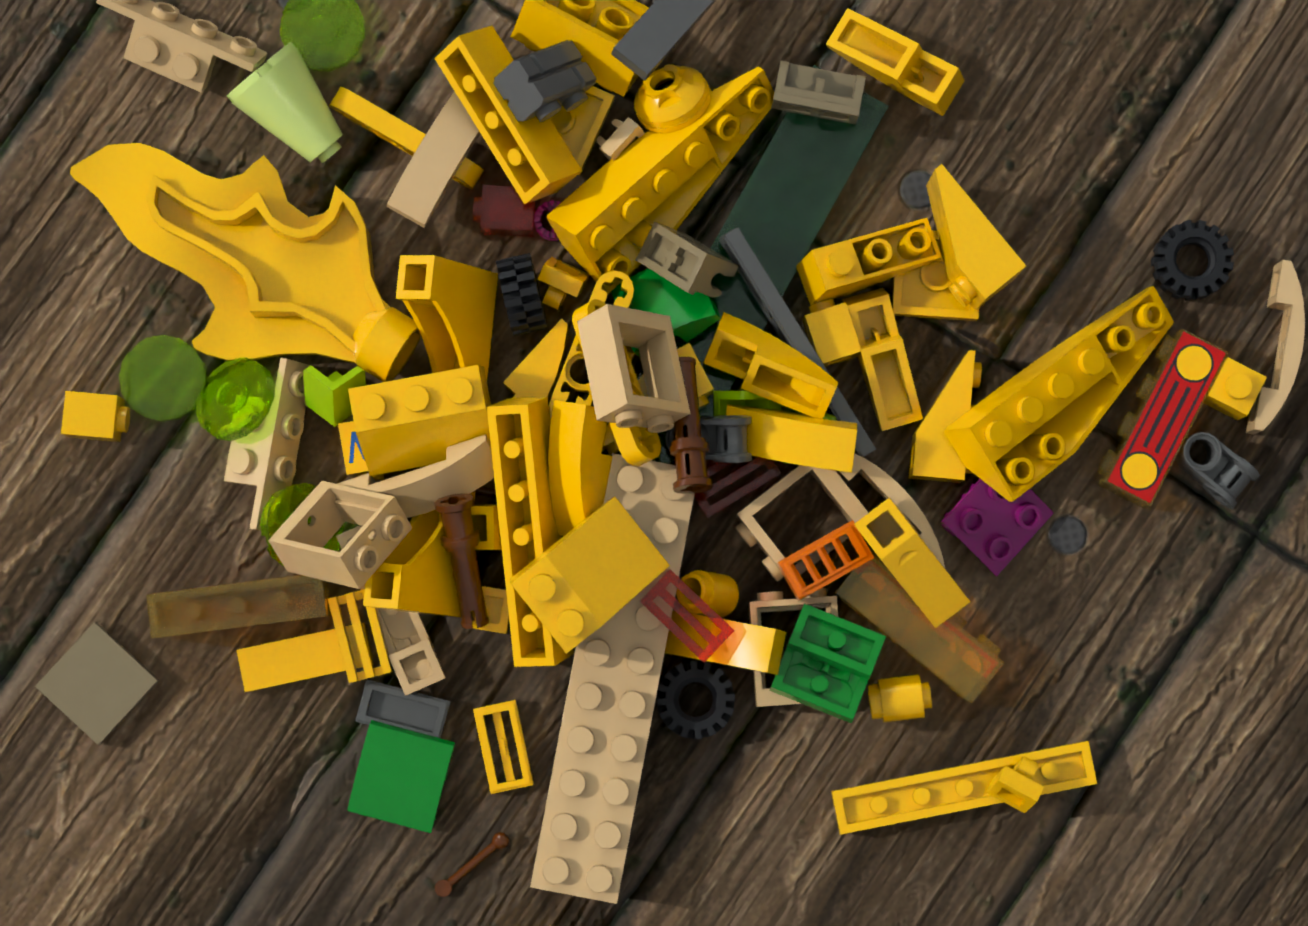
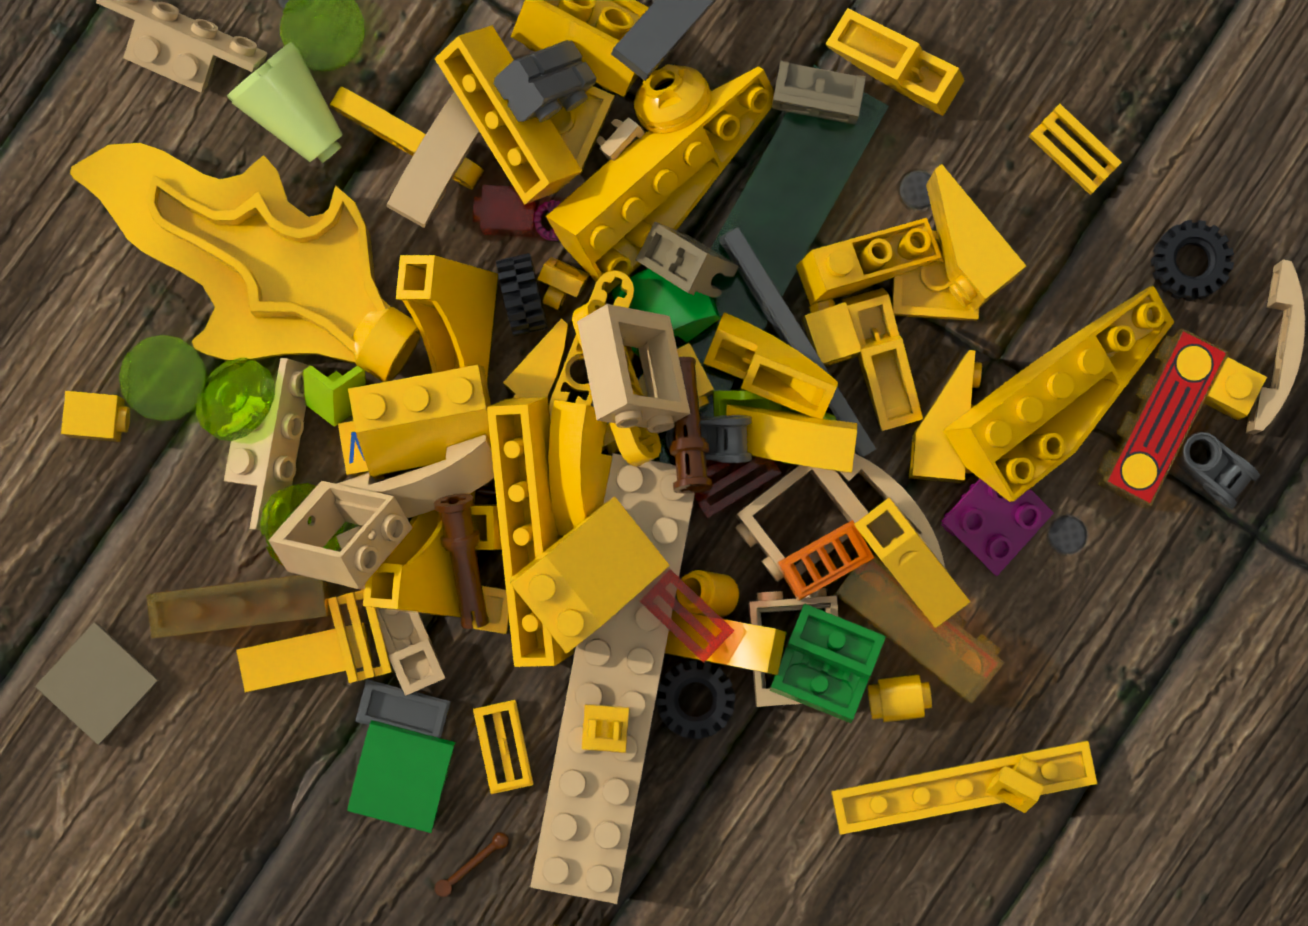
(605, 728): none -> yellow tile
(1086, 137): none -> yellow tile

